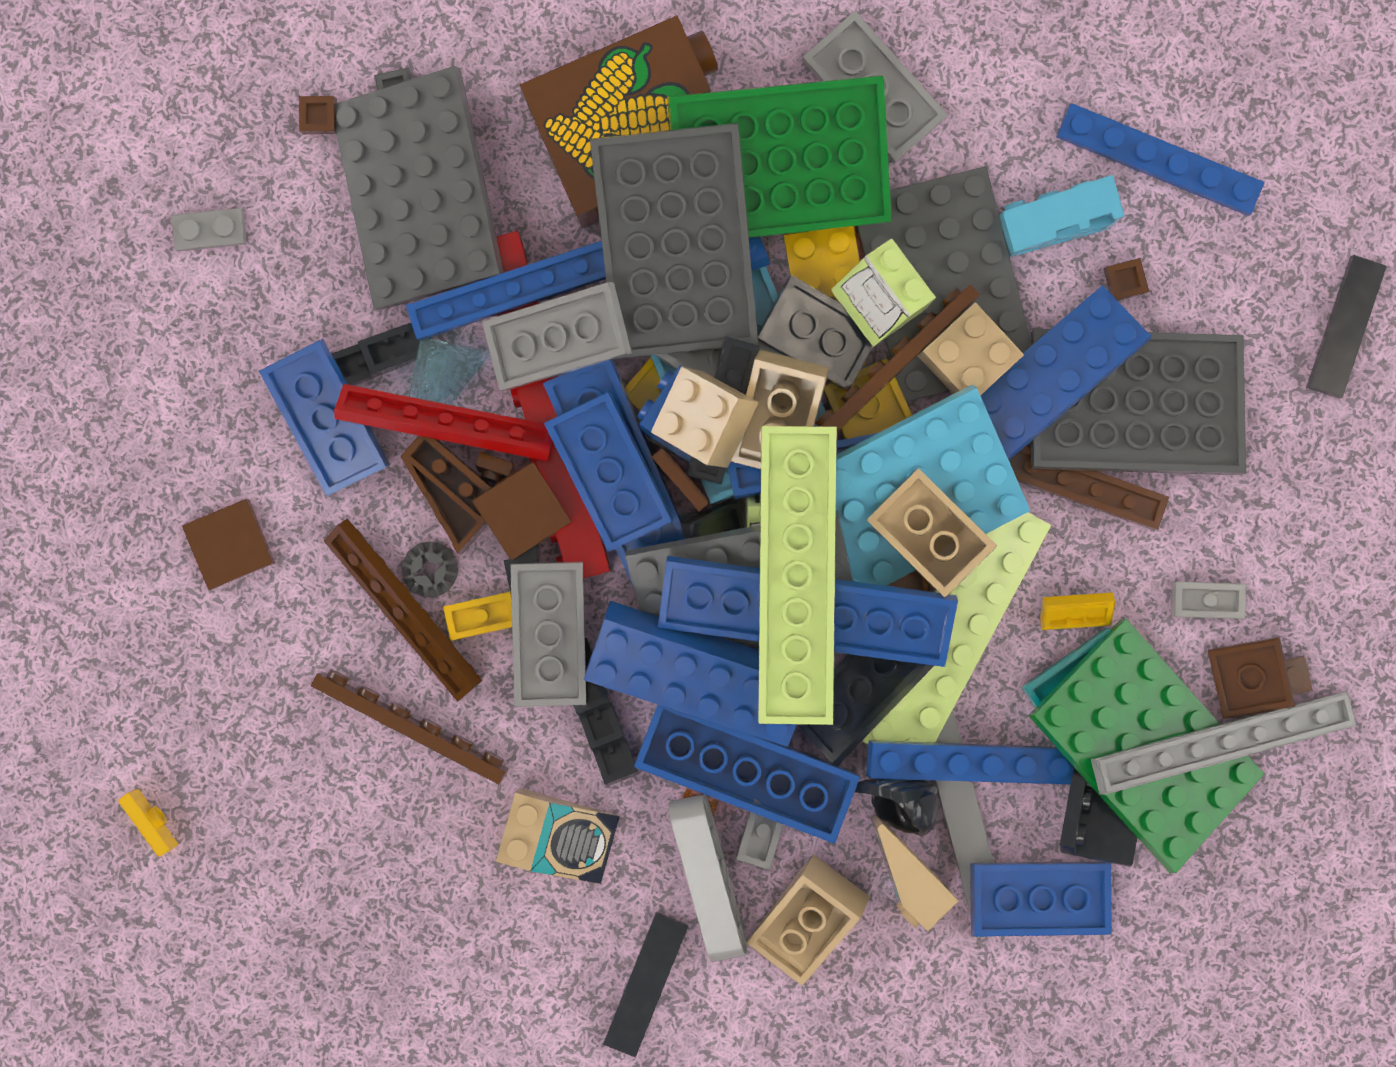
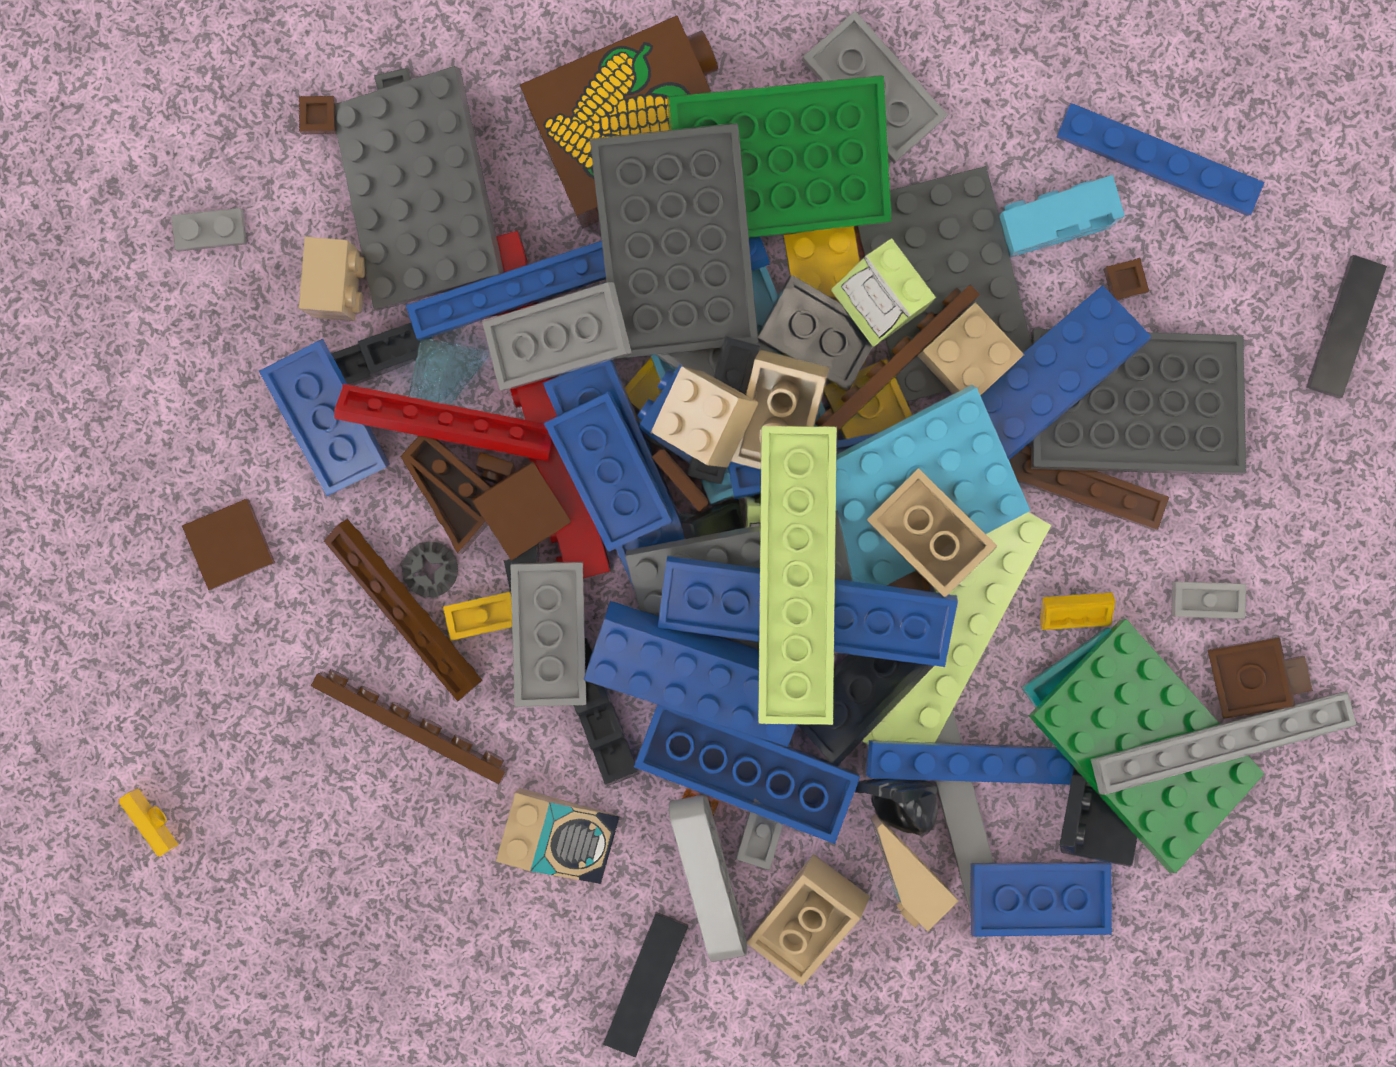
(331, 279): none -> tan brick

